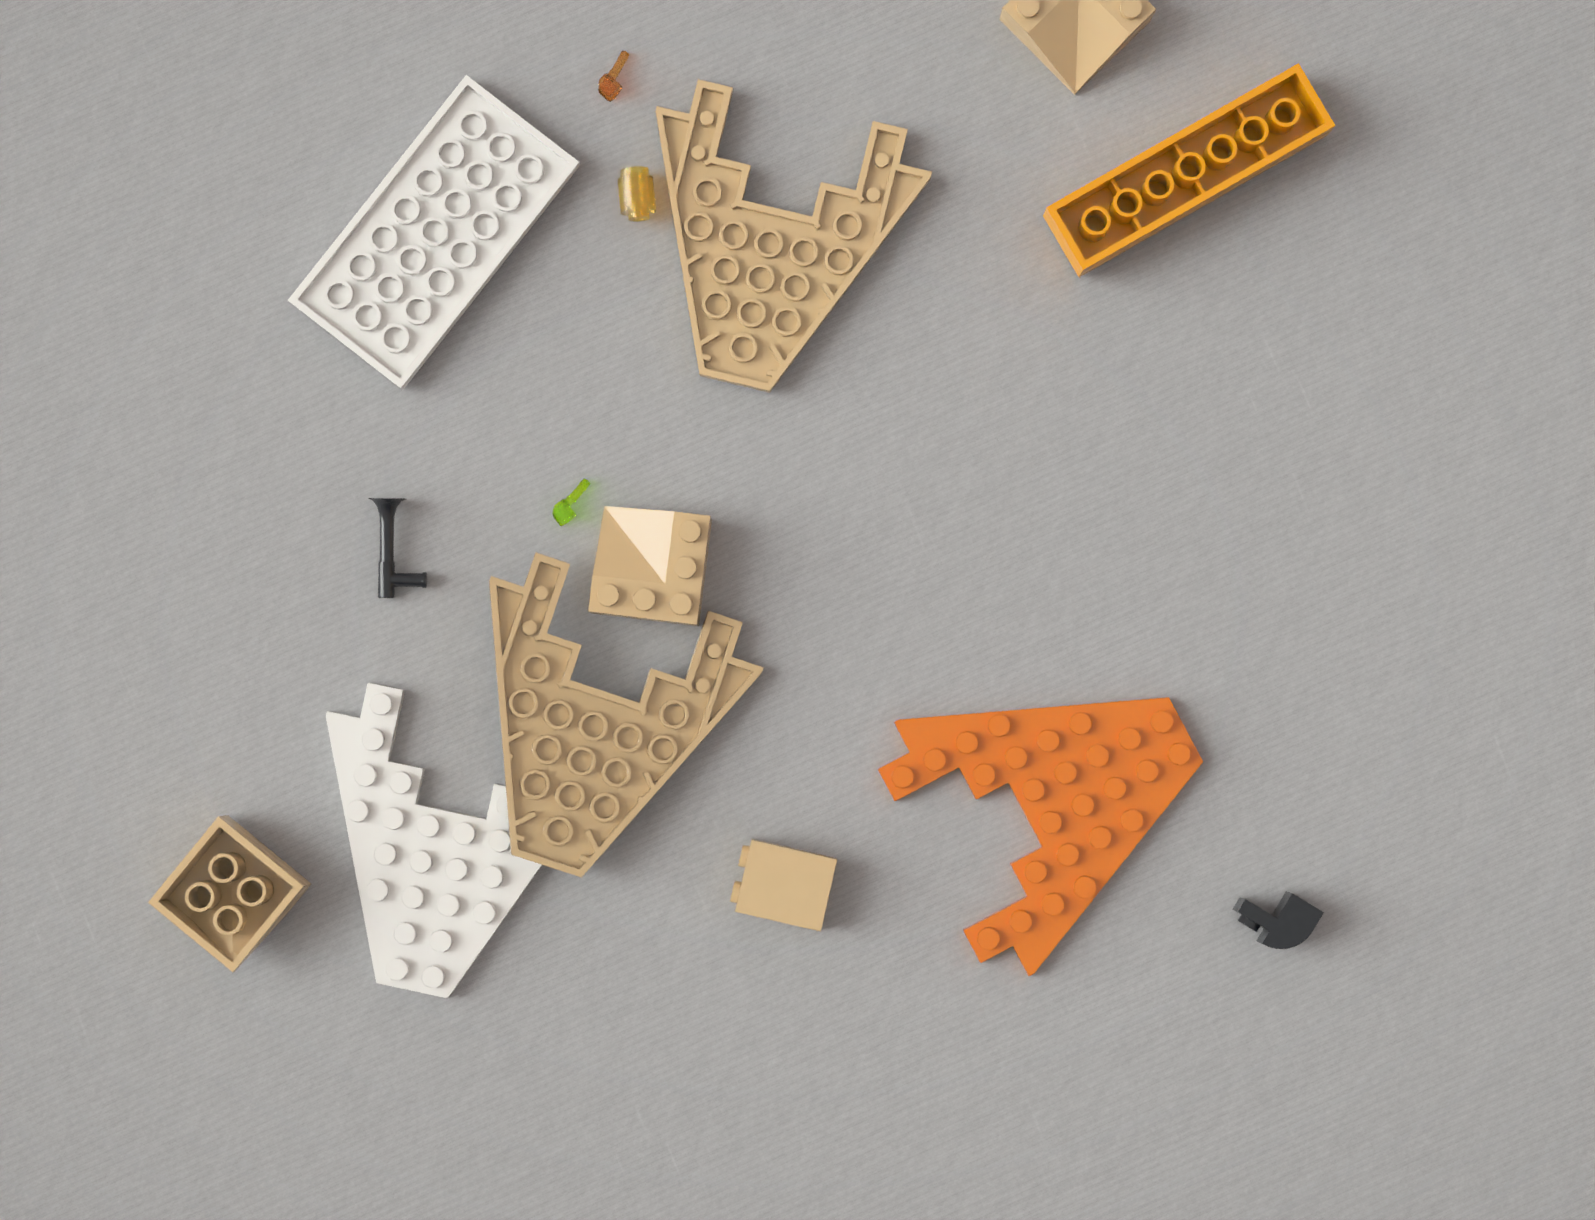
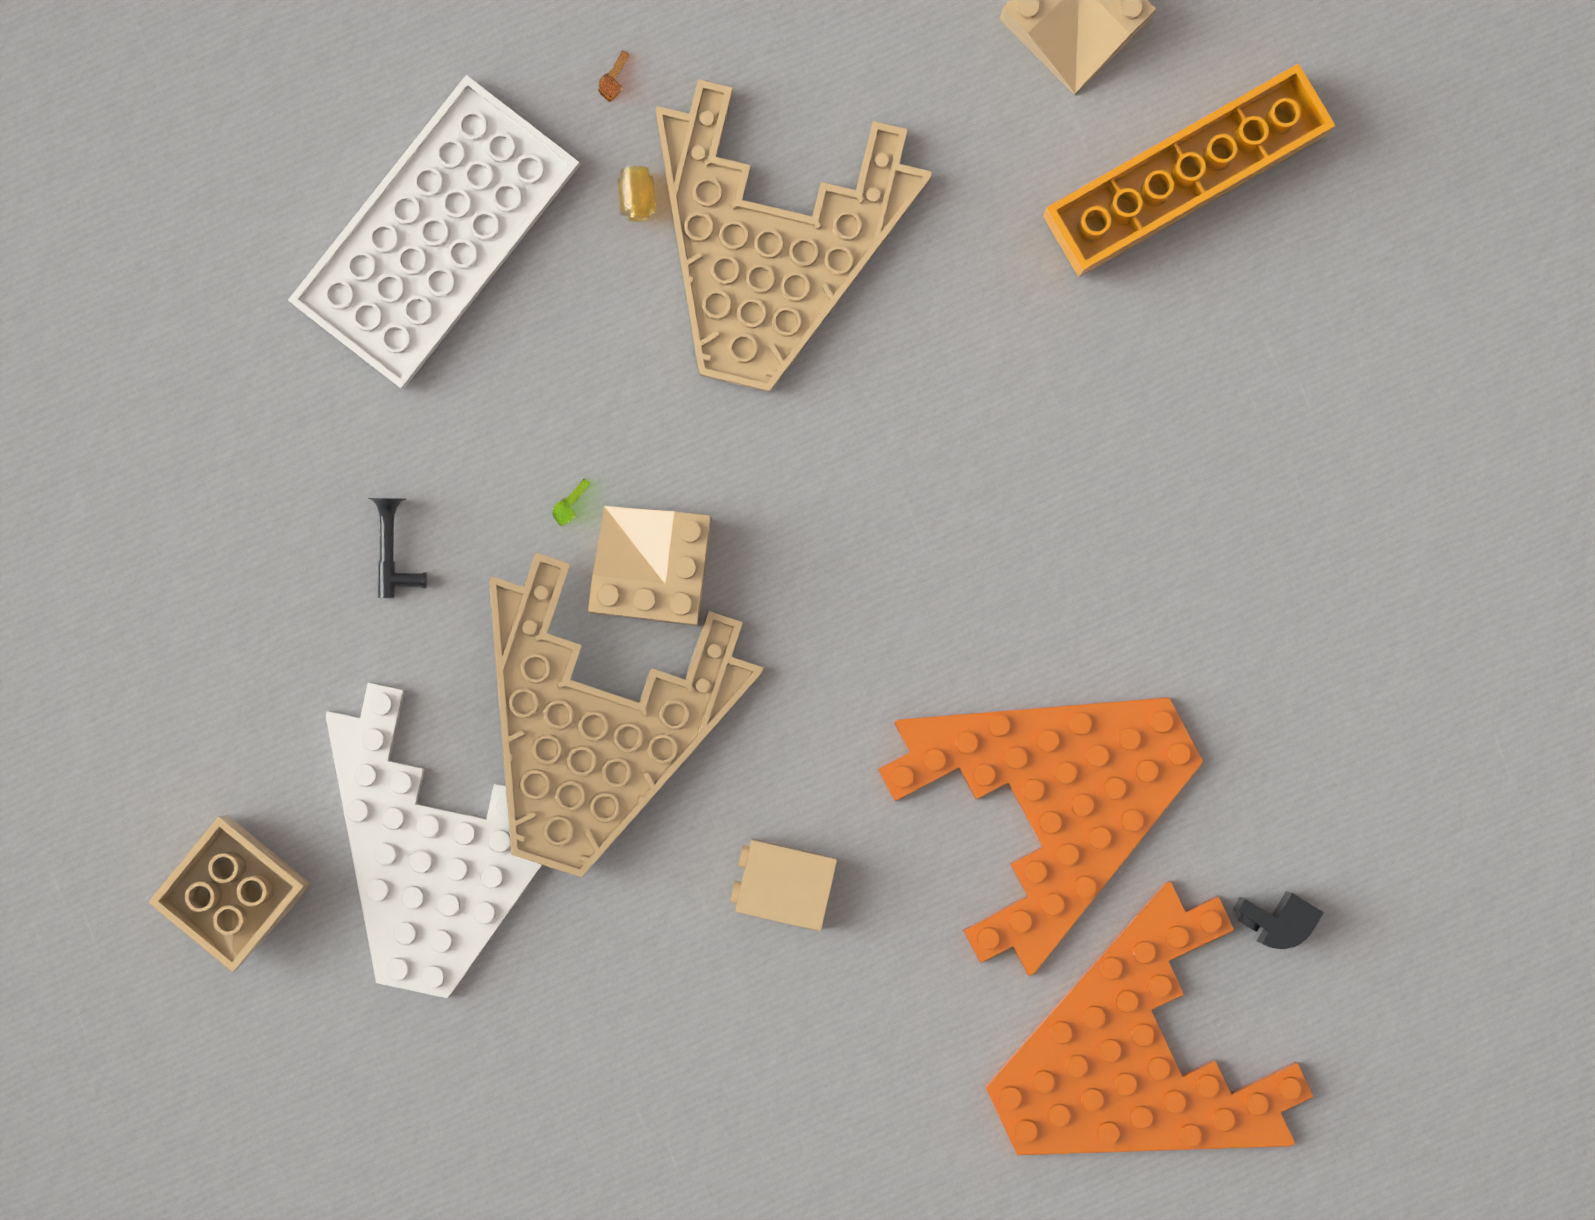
(1102, 1070): none -> orange wing

